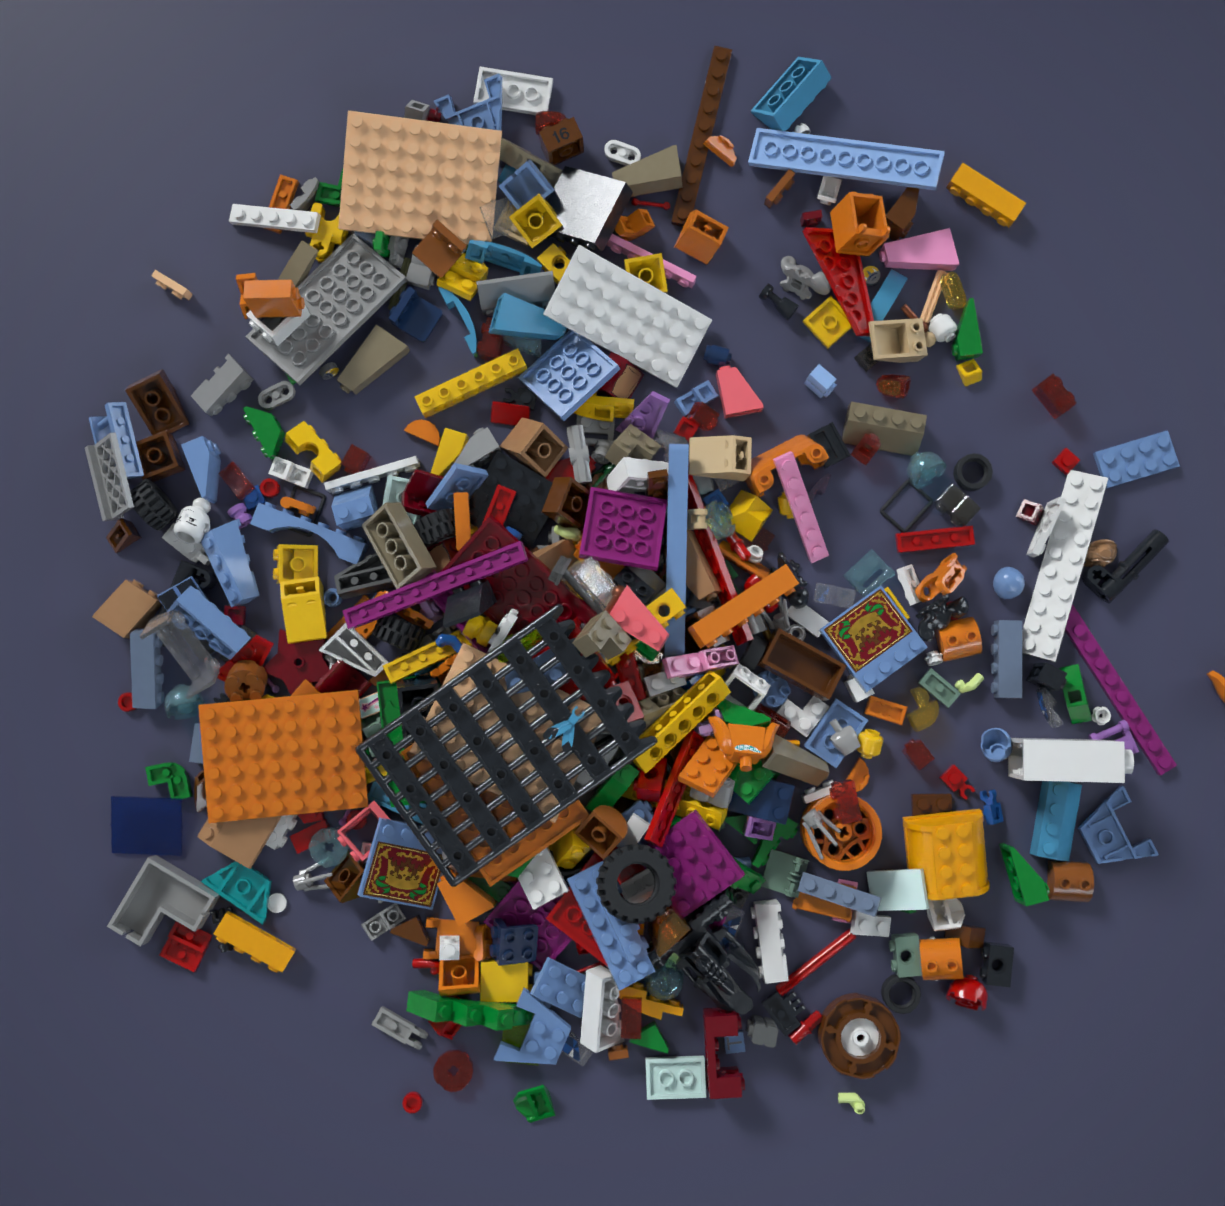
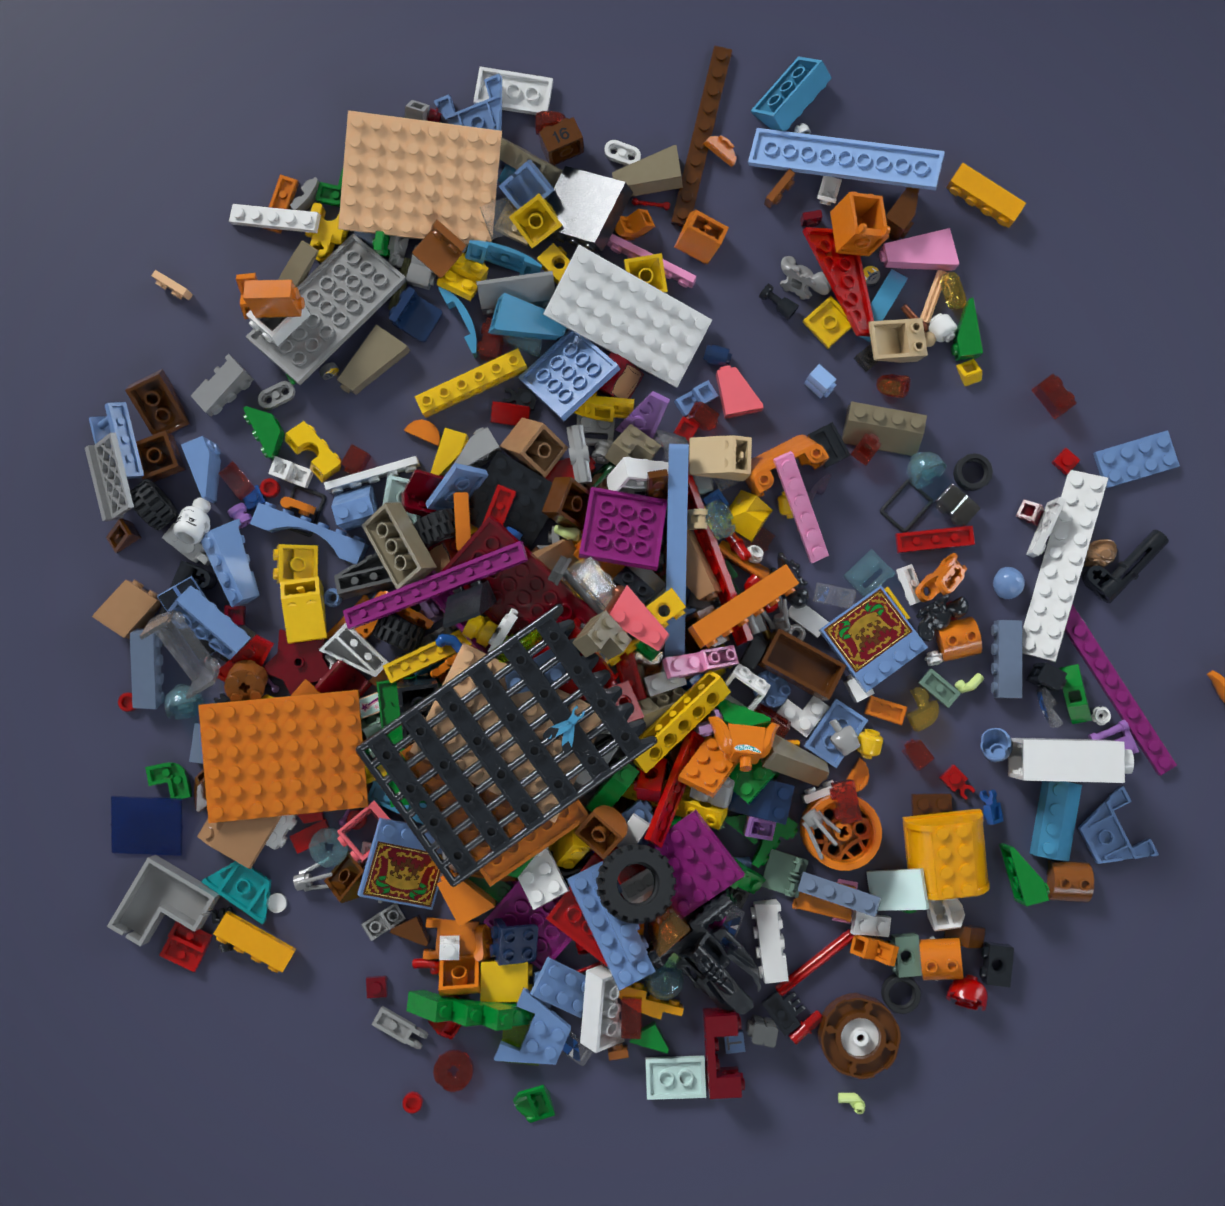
(376, 986): none -> dark red plate
(875, 949): none -> orange brick

